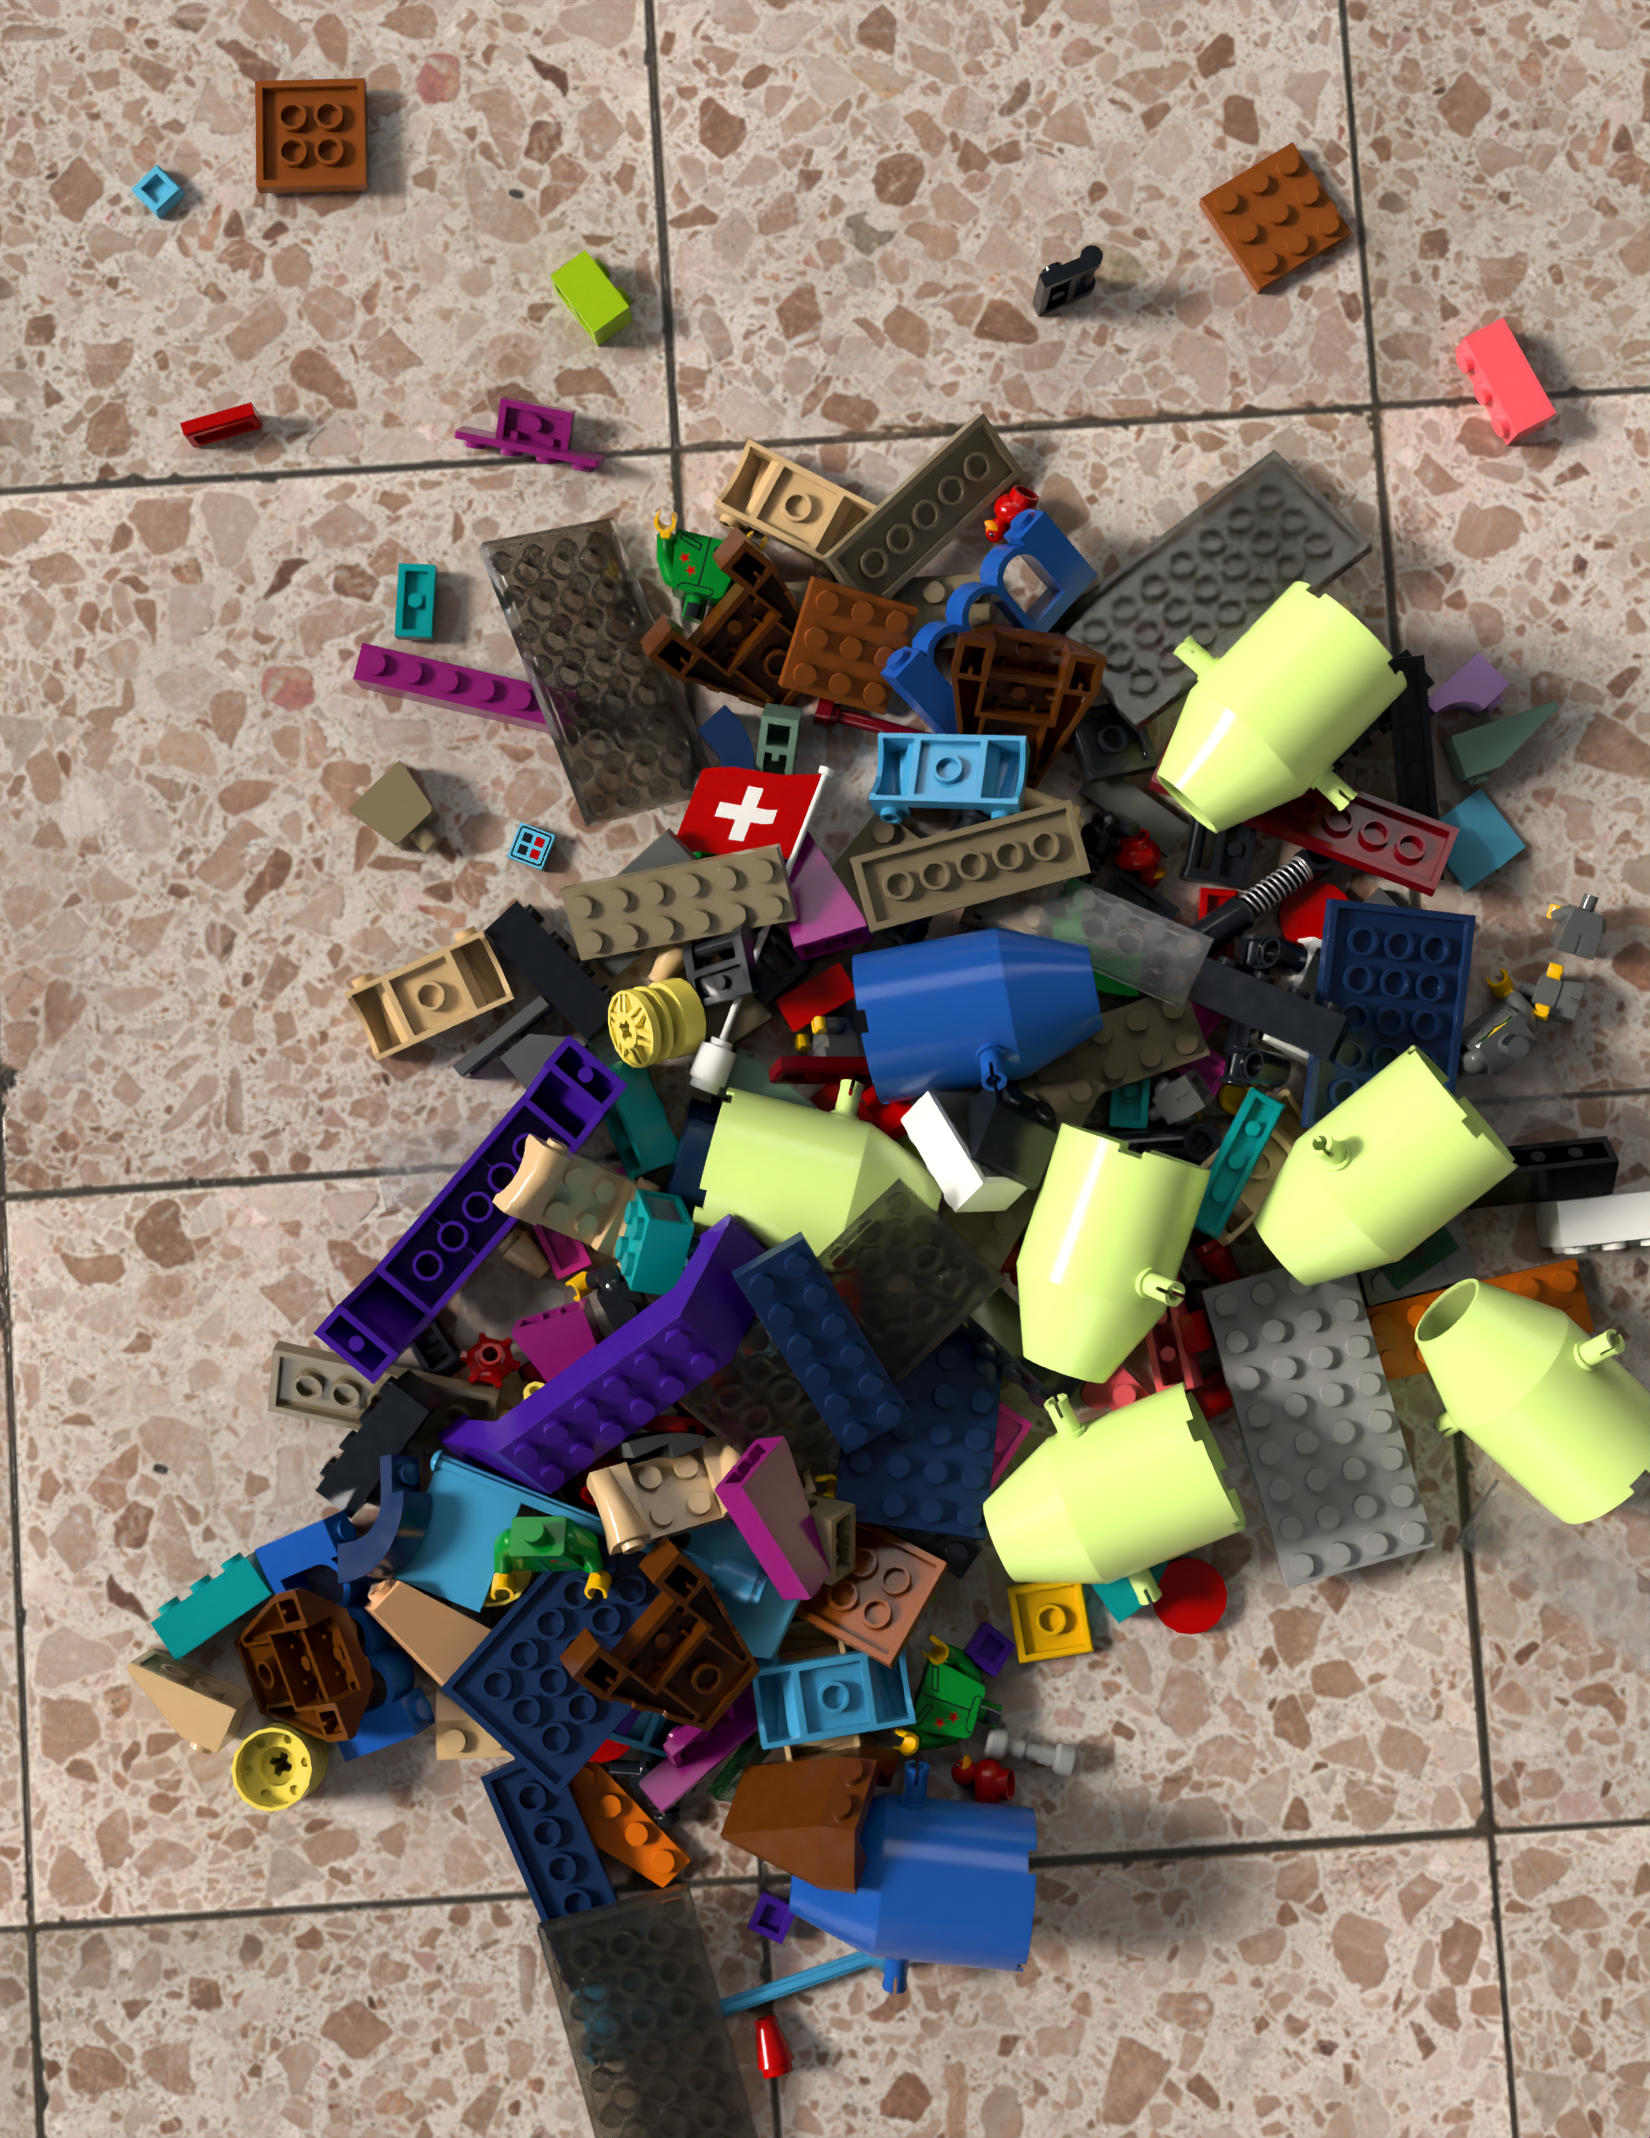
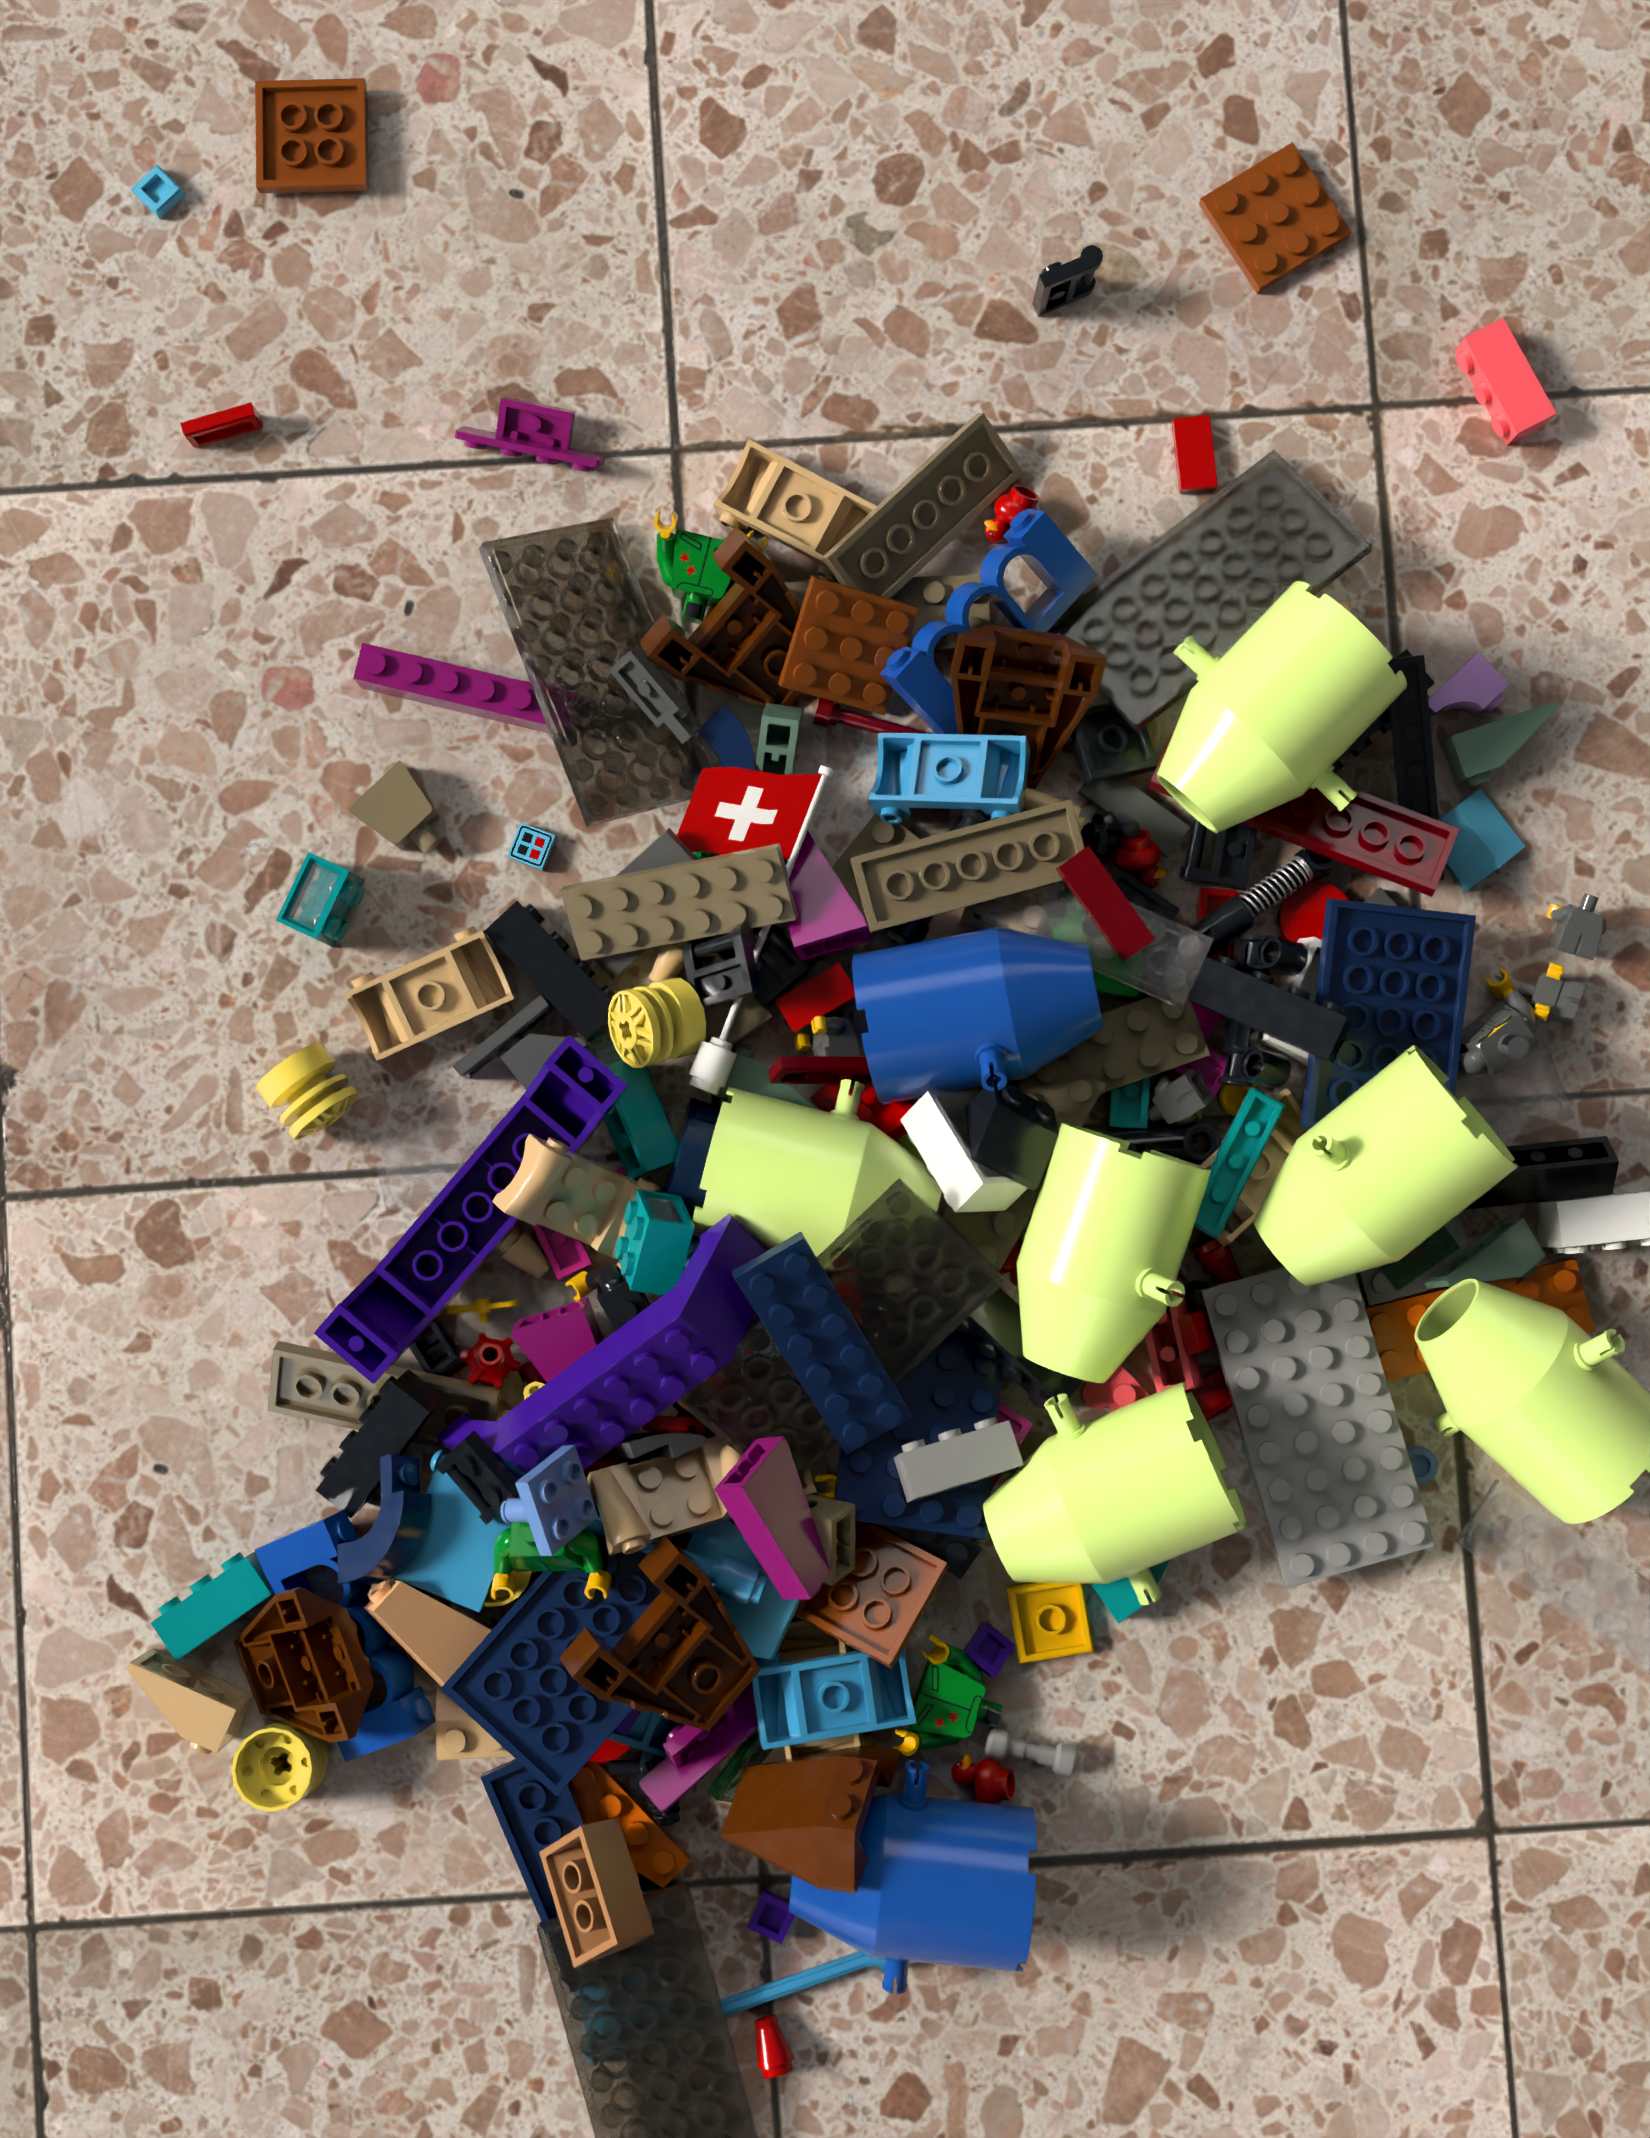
(311, 1096): none -> light yellow wheel
(321, 900): none -> teal piece
(416, 602): teal plate -> none
(480, 1476): none -> black plate
(481, 1307): none -> yellow piece
(553, 1501): none -> medium blue plate
(592, 297): lime brick -> none
(596, 1891): none -> medium nougat slope
(655, 694): none -> dark grey hinge
(957, 1459): none -> light grey brick
(1105, 904): none -> dark red tile
(1191, 1596): red tile -> none
(1194, 454): none -> red tile
(1423, 1463): none -> medium blue tile
(1500, 1253): none -> sand green slope

